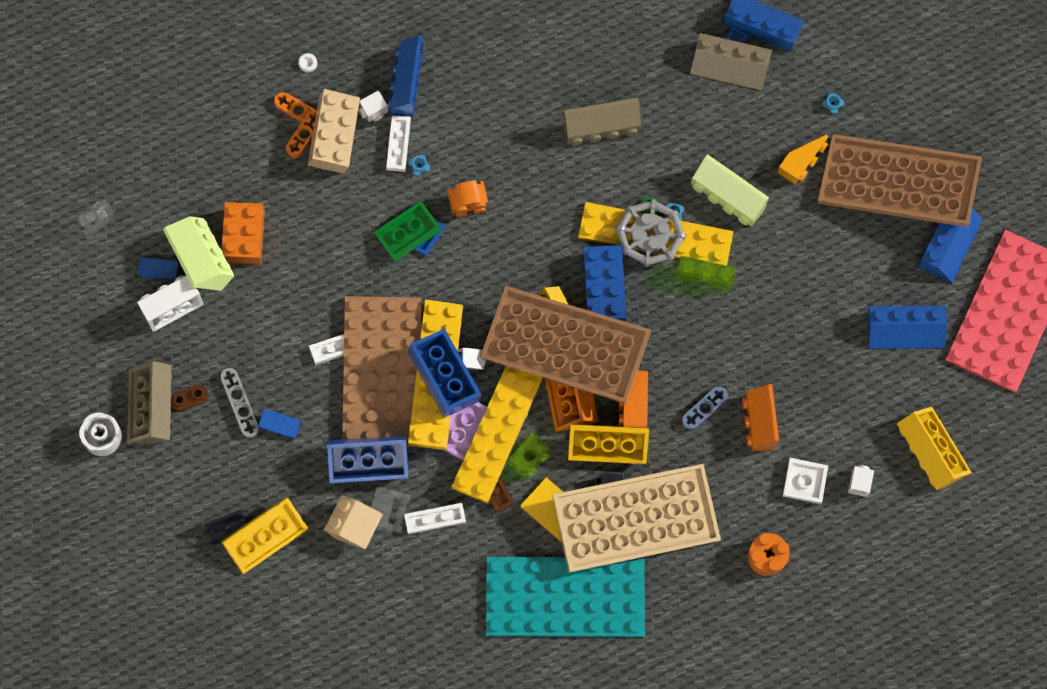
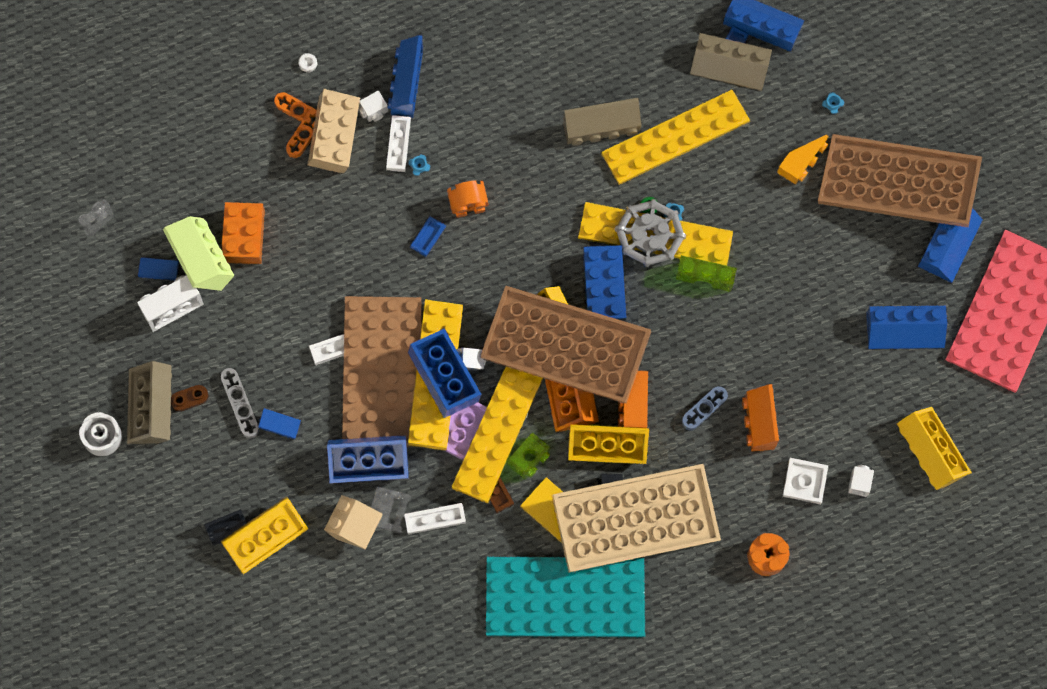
(407, 231): green plate -> none
(675, 137): none -> yellow plate
(729, 190): yellowish green slope -> none

